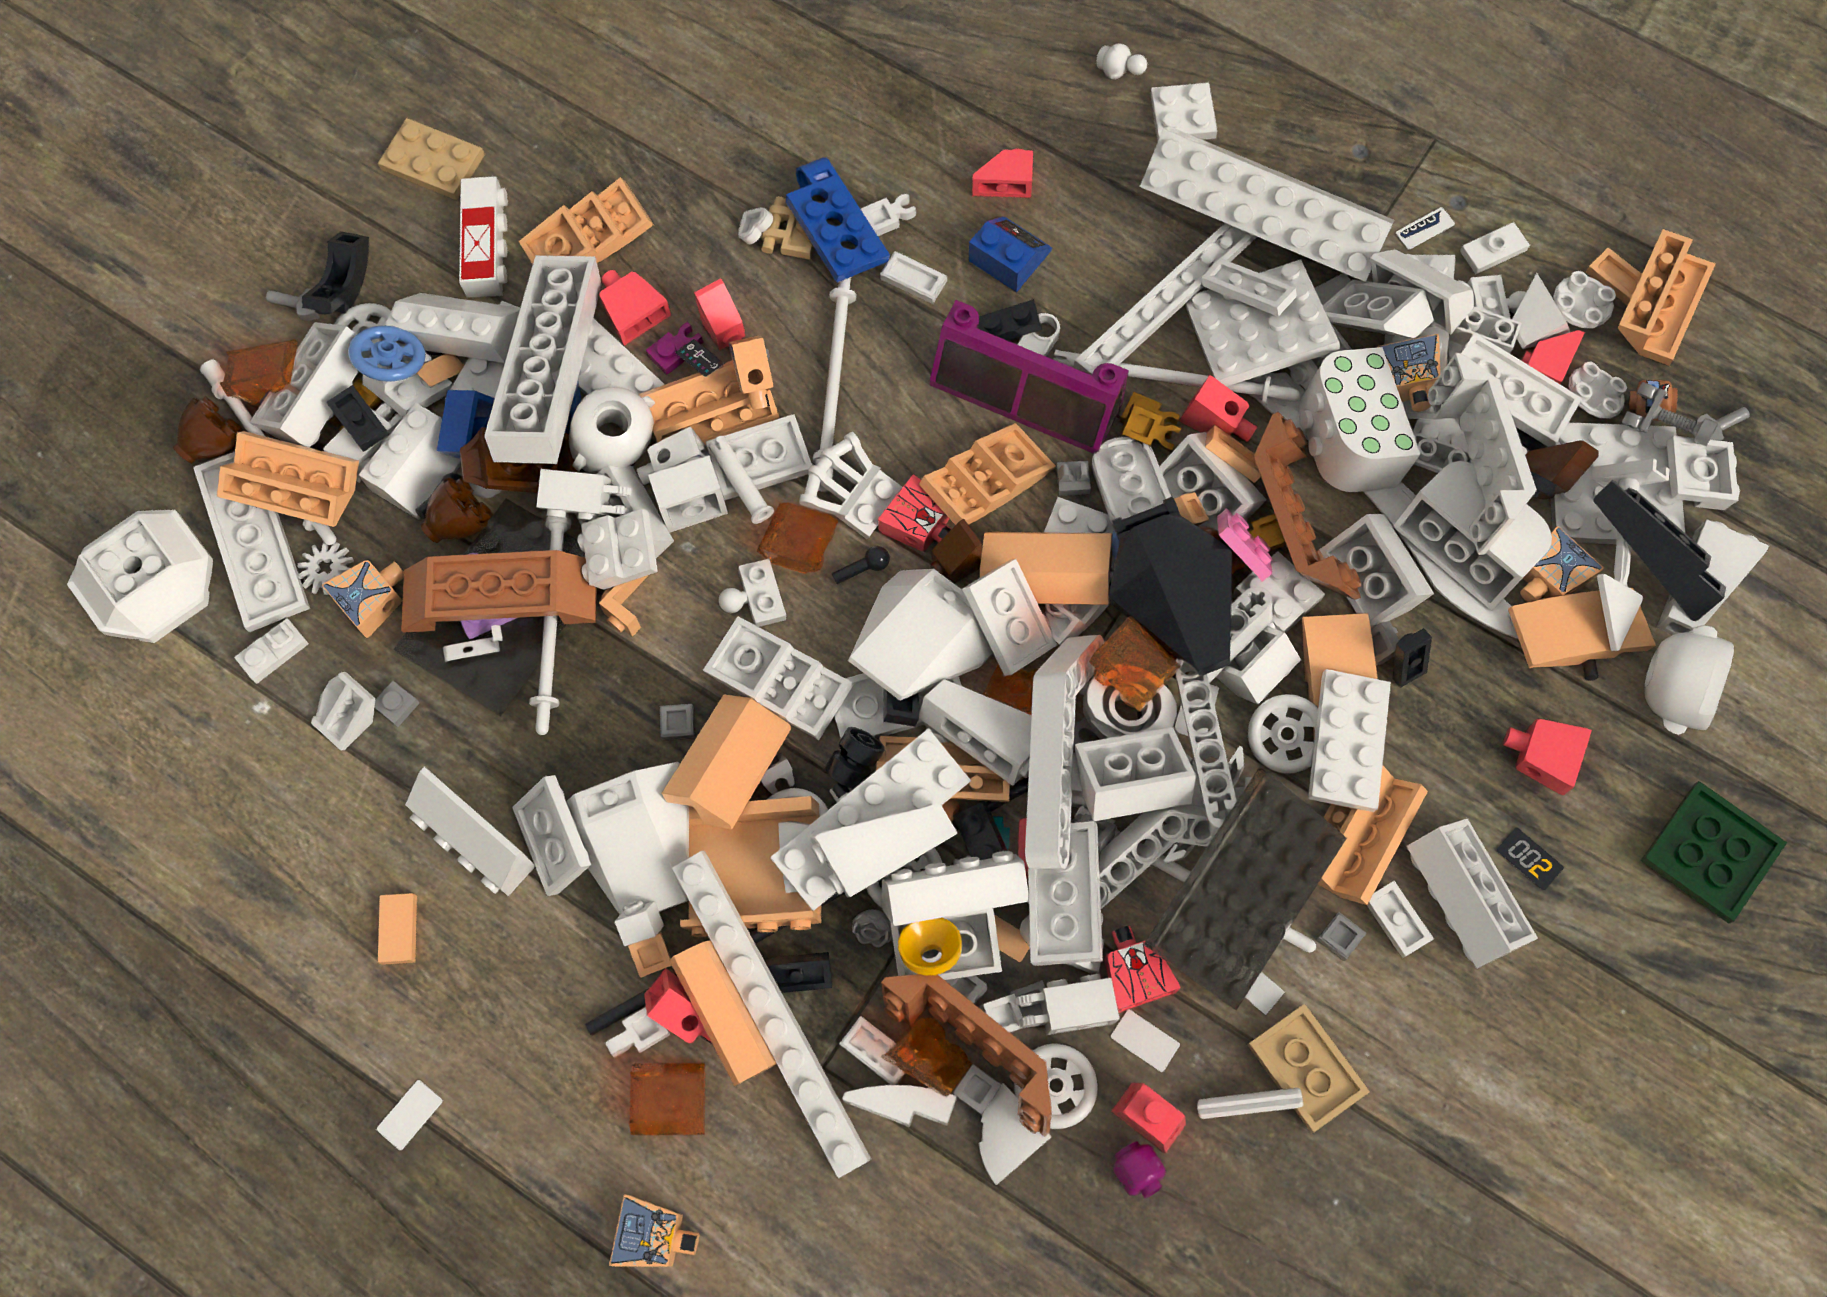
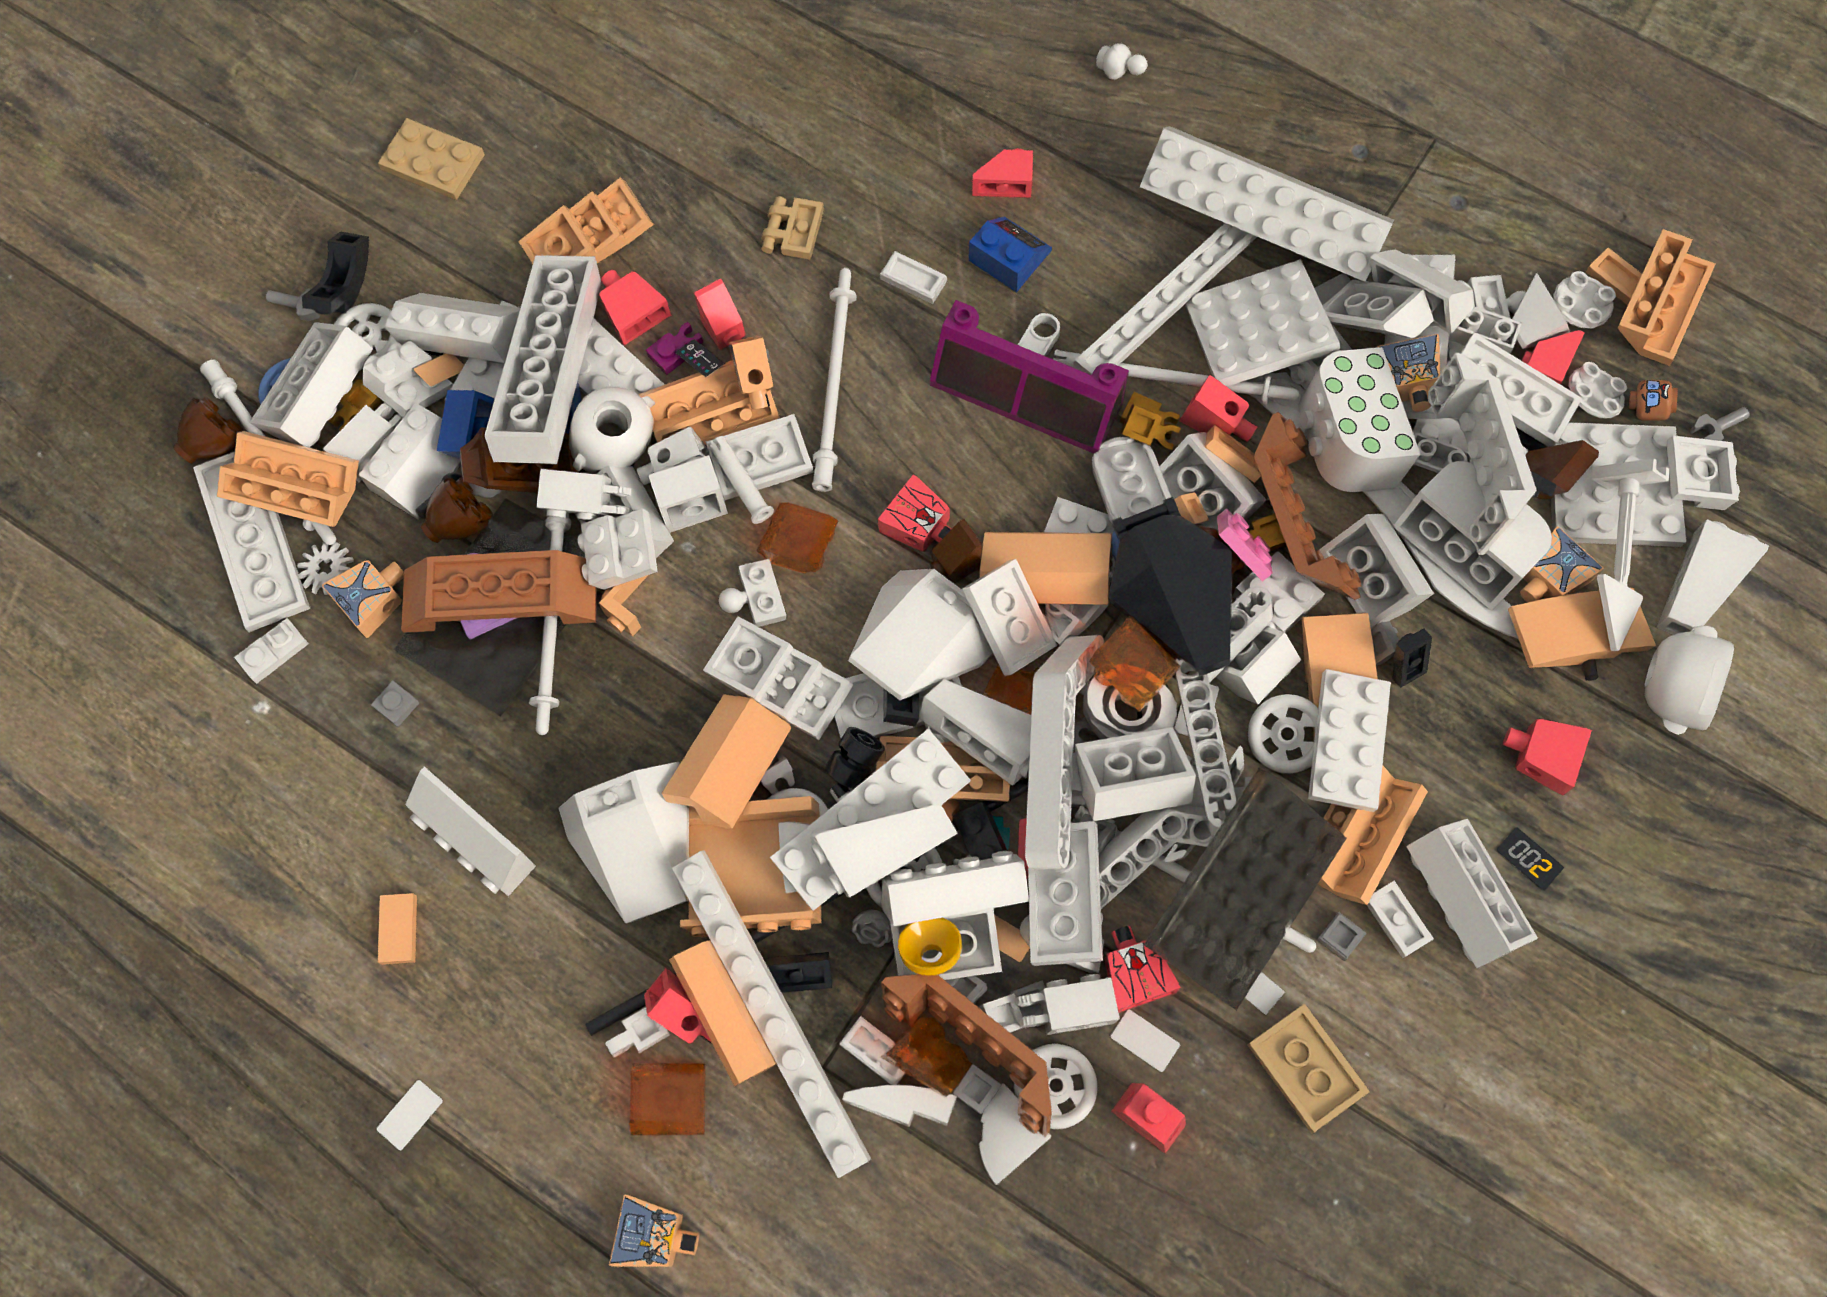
(158, 596): white piece -> none
(259, 370): clear orange slope -> none
(344, 710): white slope -> none
(357, 418): black plate -> none
(386, 353): medium blue plate -> none
(480, 646): white piece -> none
(482, 237): white brick -> none
(551, 835): white plate -> none
(638, 922): white plate -> none
(650, 955): light nougat tile -> none
(677, 721): light grey tile -> none
(753, 224): white tile -> none
(822, 179): blue hinge -> none
(867, 499): white plate -> none
(875, 558): black bar -> none
(885, 216): white plate -> none
(987, 475): light nougat slope -> none
(1012, 321): black plate -> none
(1073, 478): light grey tile -> none
(1139, 1169): magenta head -> none
(1185, 109): white plate -> none
(1249, 287): white plate -> none
(1250, 1103): white axle -> none
(1425, 228): white sticker -> none
(1494, 248): white plate -> none
(1663, 548): black wedge -> none
(1701, 430): light grey bar -> none
(1714, 852): dark green plate -> none

